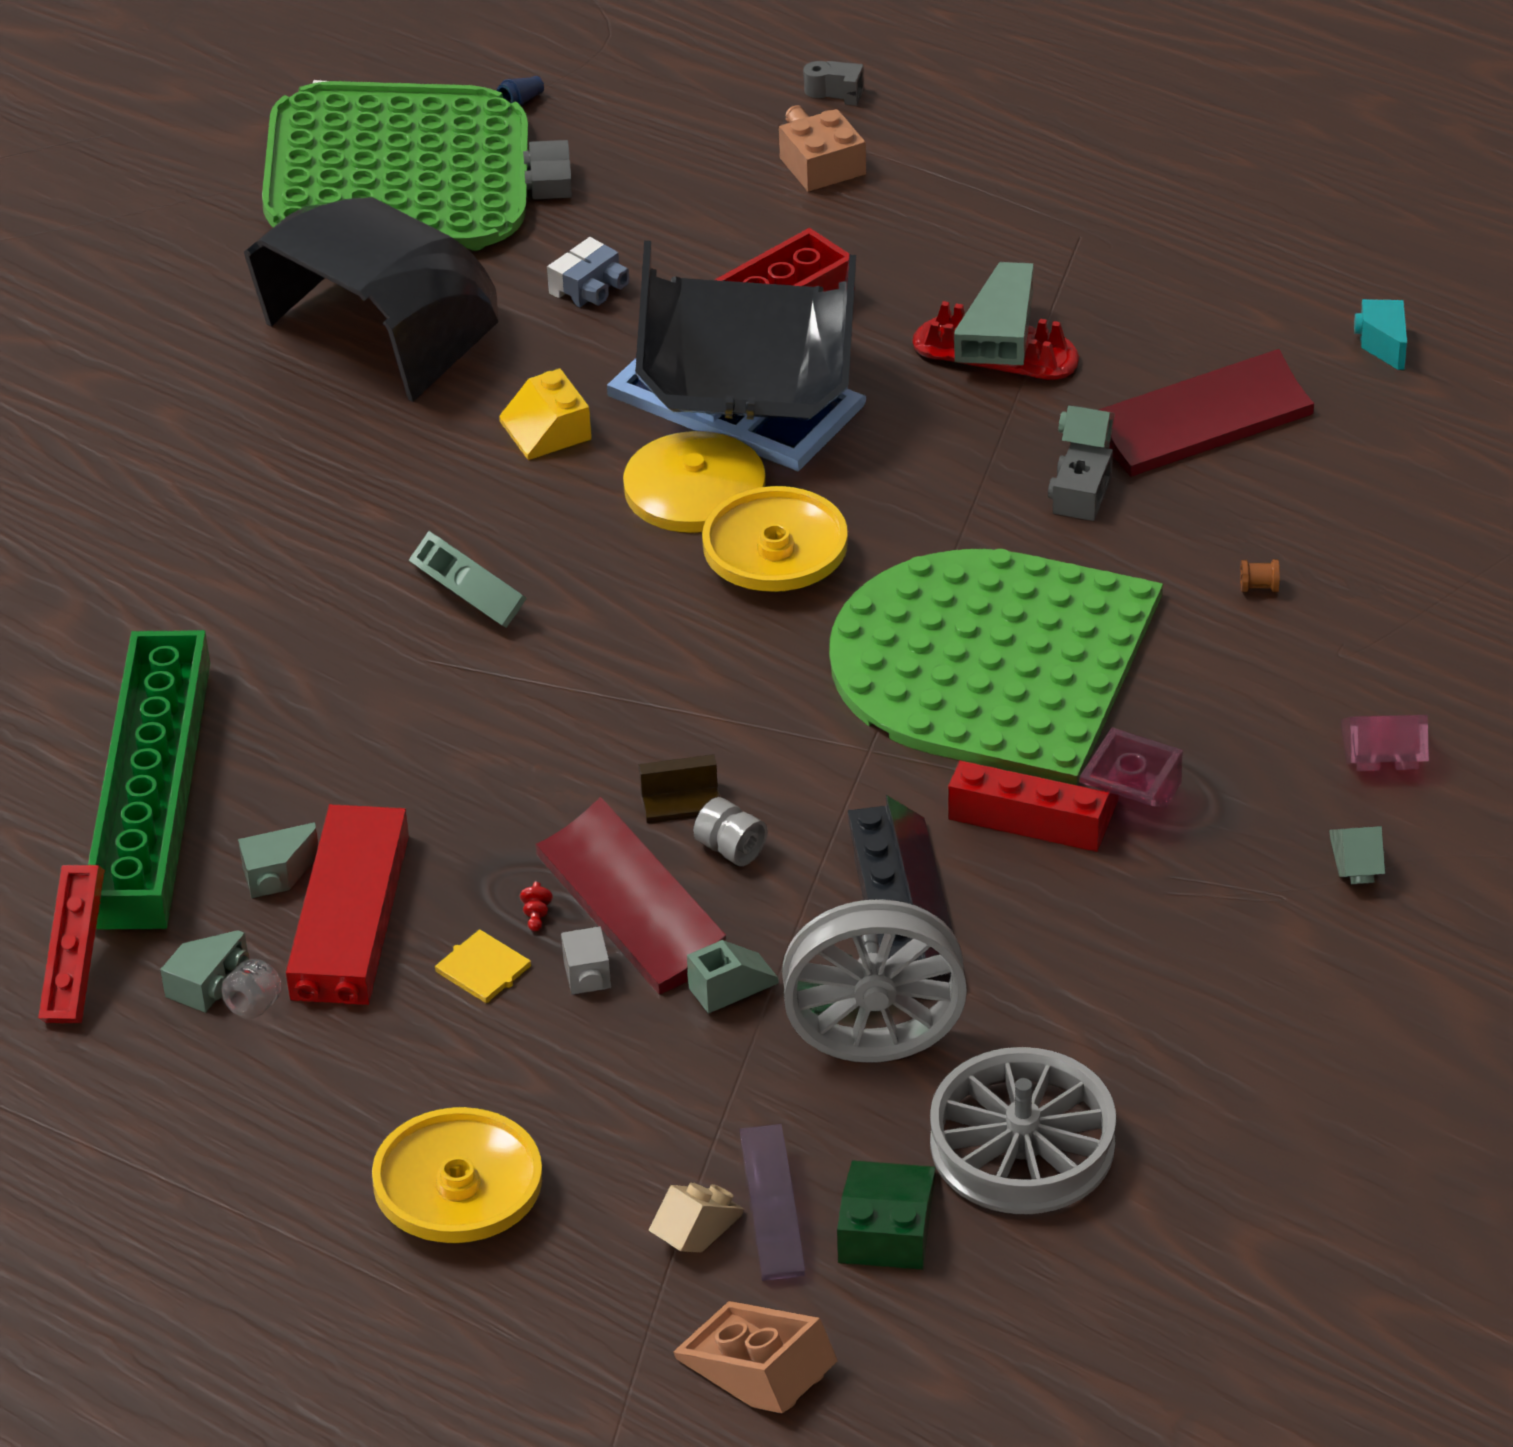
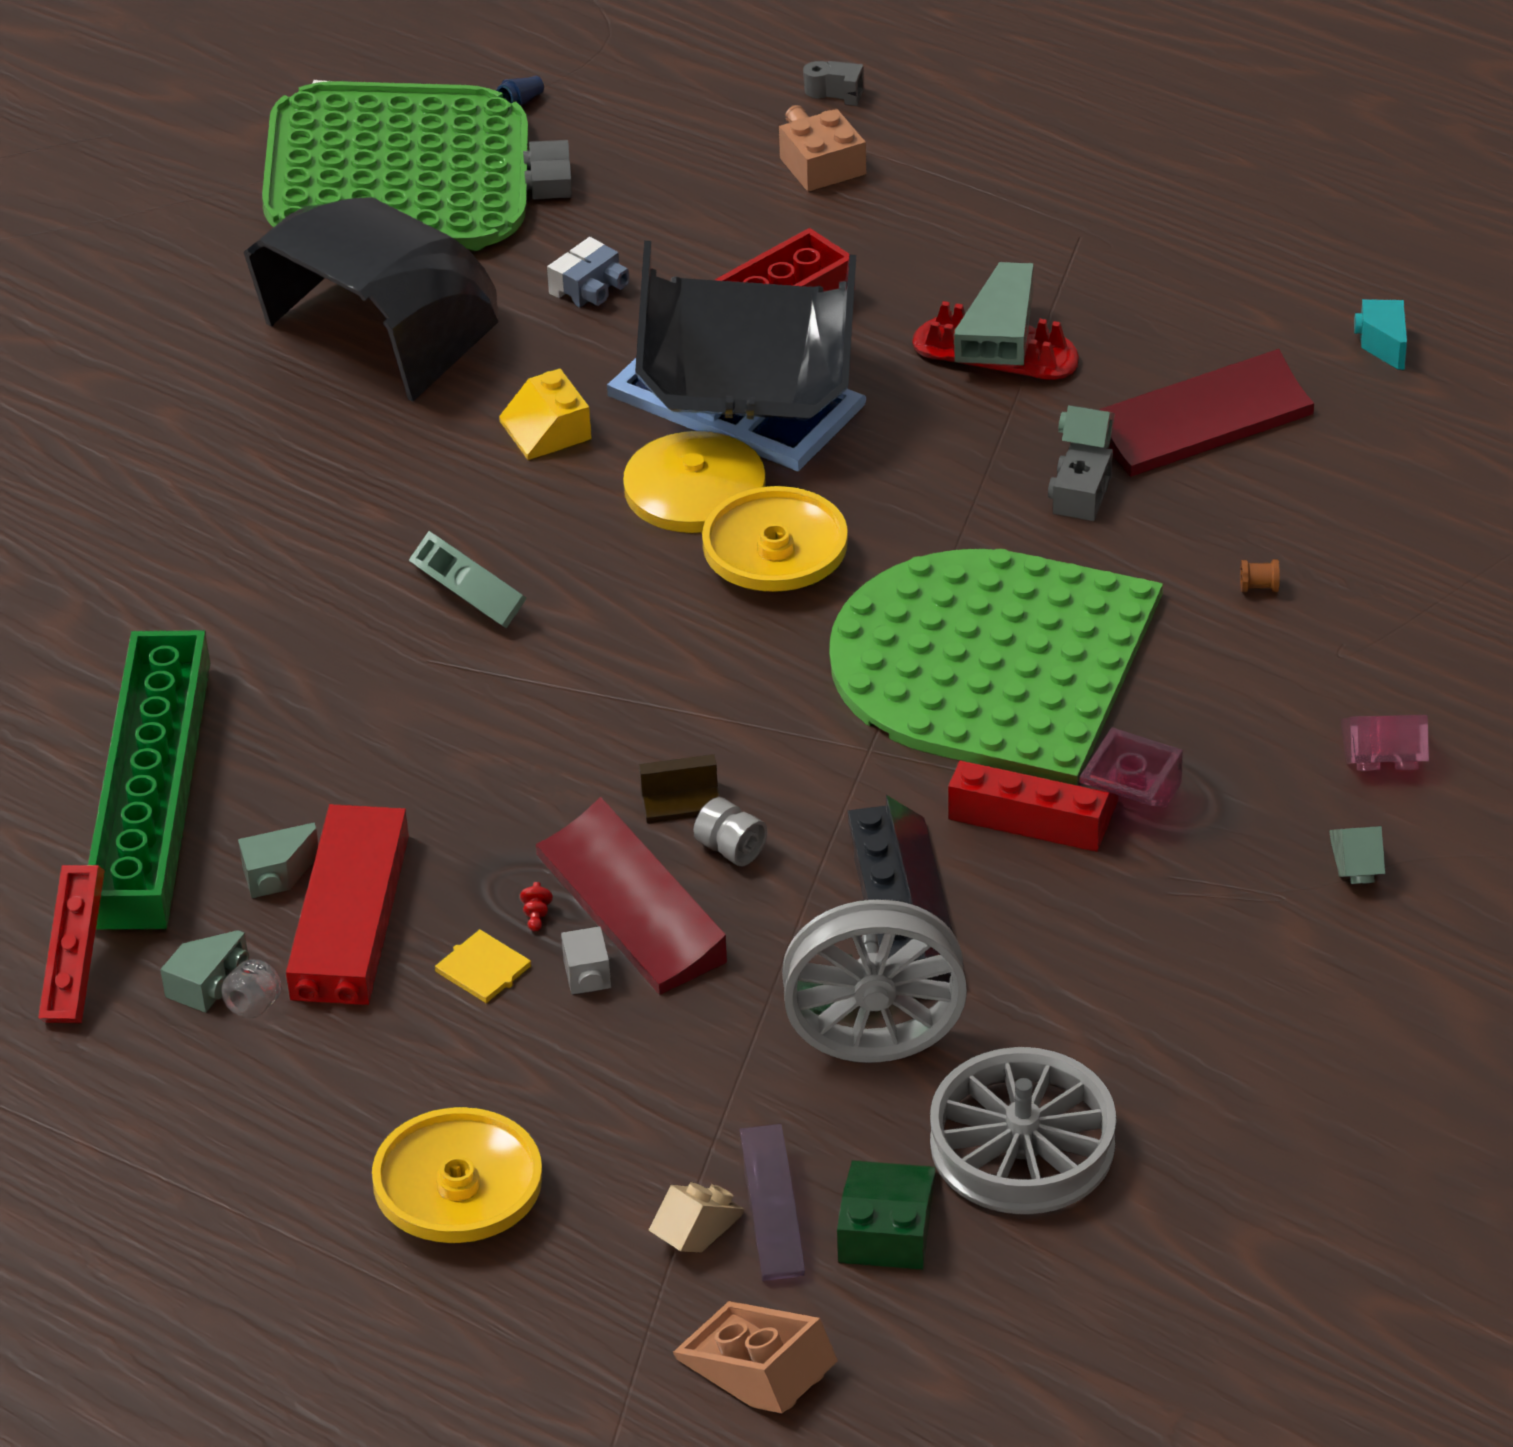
(727, 974): sand green slope -> none

